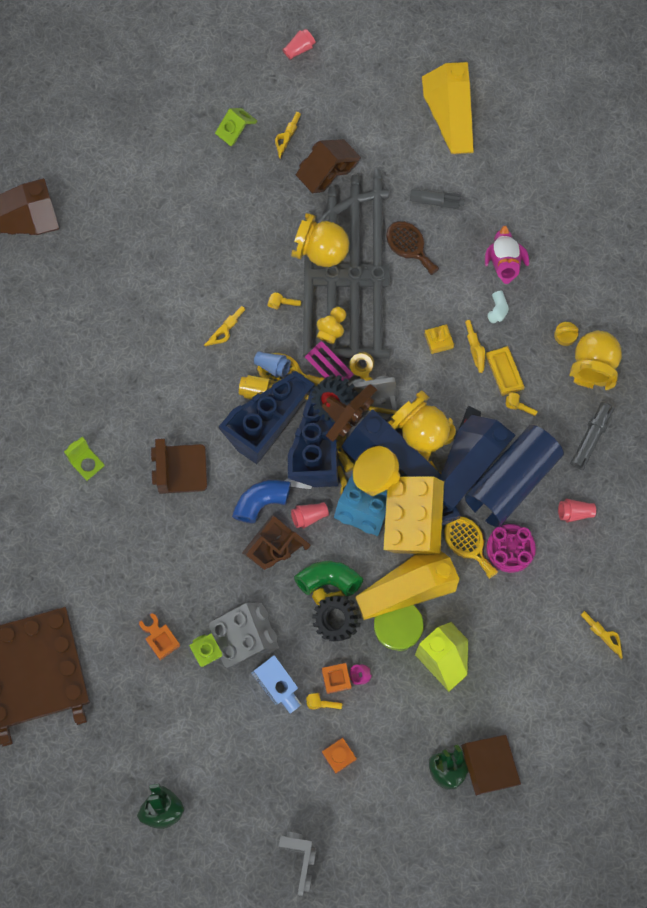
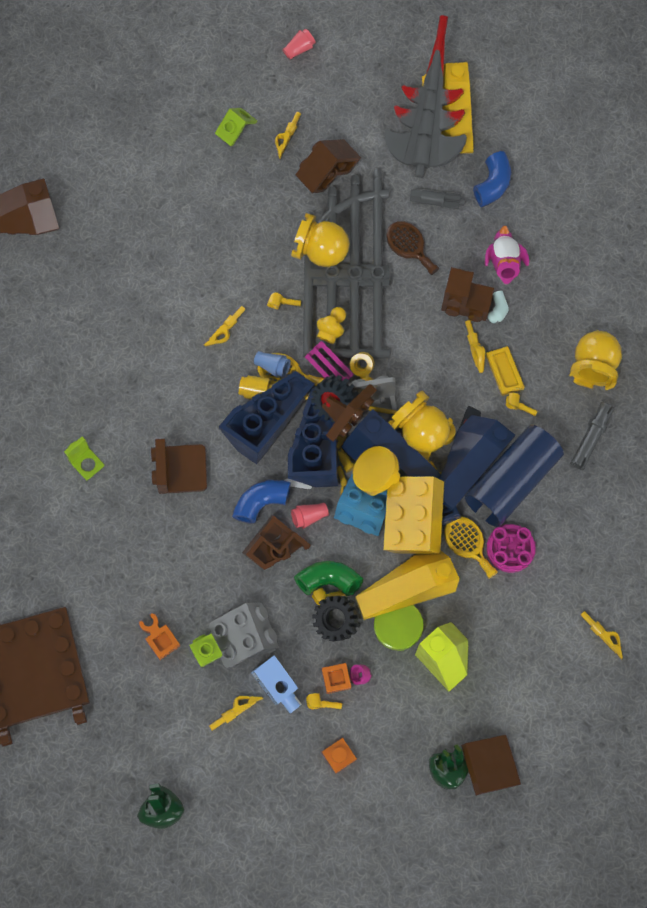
(235, 711): none -> yellow hand
(294, 842): light grey bracket -> none
(425, 143): none -> dark grey animal
(439, 339): yellow tile -> none
(465, 297): none -> reddish brown brick
(497, 180): none -> blue cylinder
(566, 333): yellow tile -> none
(574, 510): coral cone -> none

